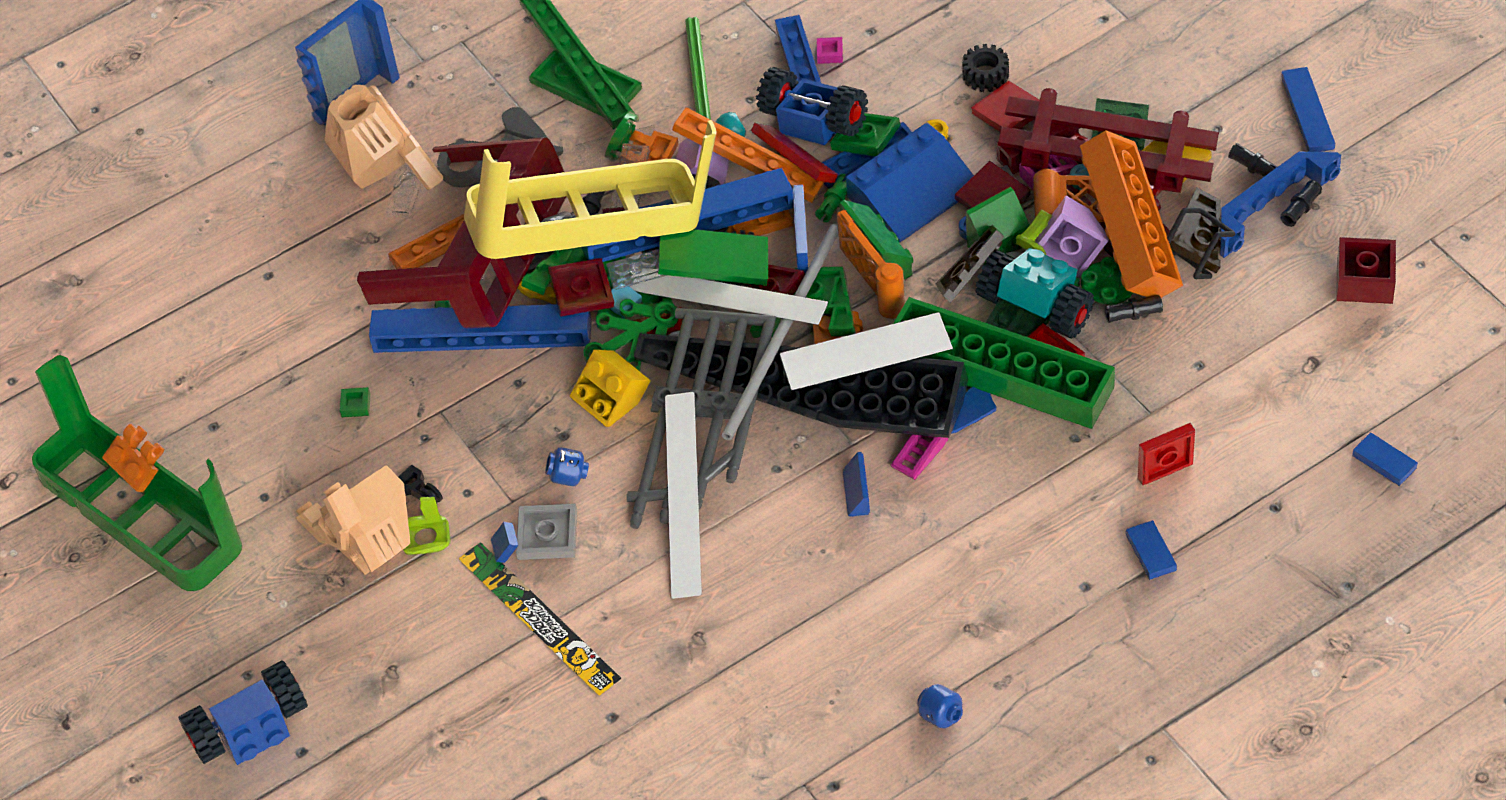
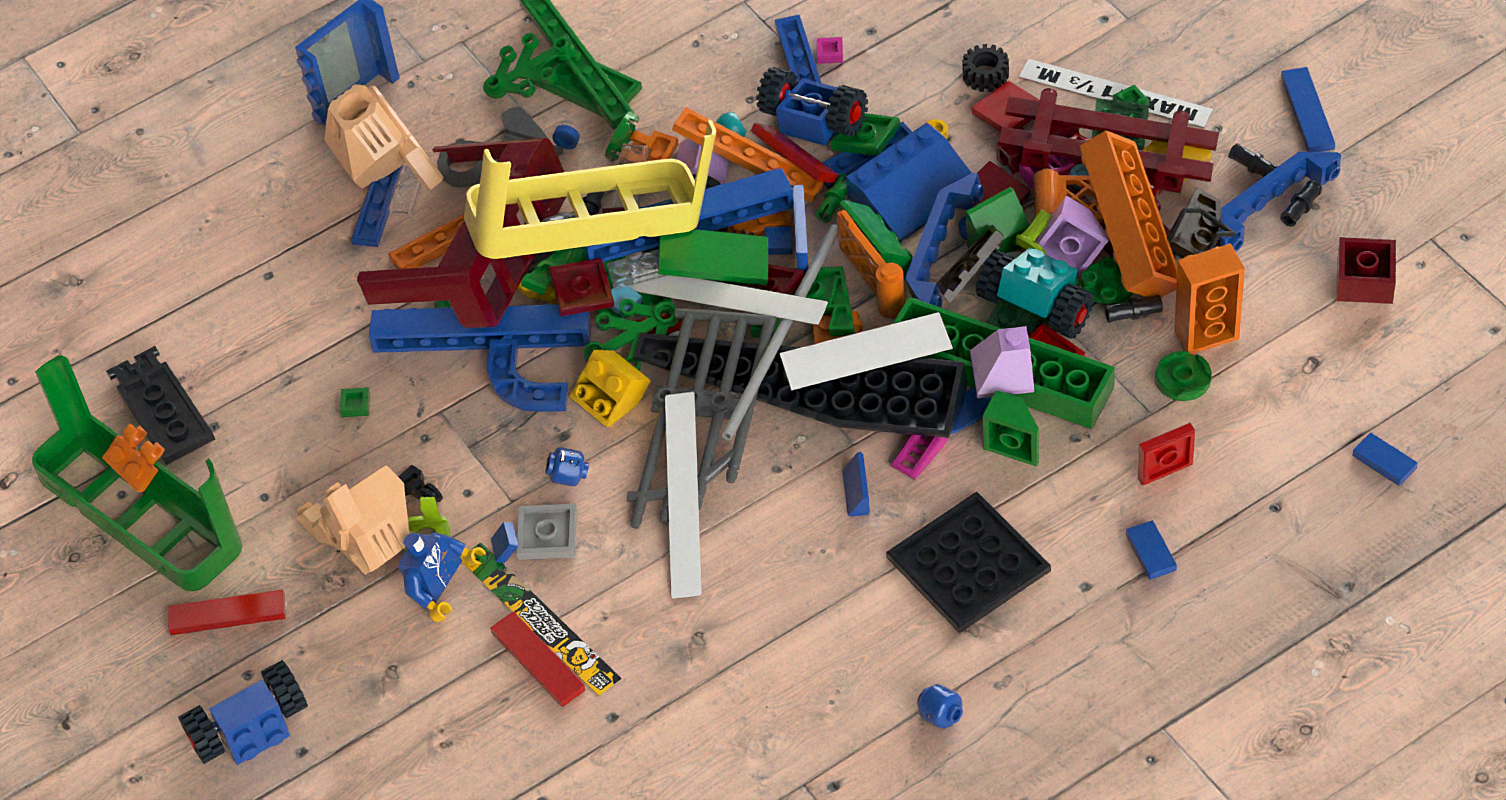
(161, 405): none -> black hinge
(226, 612): none -> red tile
(373, 212): none -> blue tile
(430, 566): none -> blue torso
(501, 83): none -> green plant
(517, 390): none -> blue plate
(537, 659): none -> red tile
(566, 136): none -> blue tile
(697, 67): bright green axle -> none
(779, 240): none -> blue tile
(961, 195): none -> blue slope
(968, 562): none -> black tile
(1003, 363): none -> lavender slope
(1011, 429): none -> green slope
(1105, 89): none -> white sticker
(1131, 94): none -> green tile
(1183, 376): none -> green tile
(1209, 298): none -> orange brick

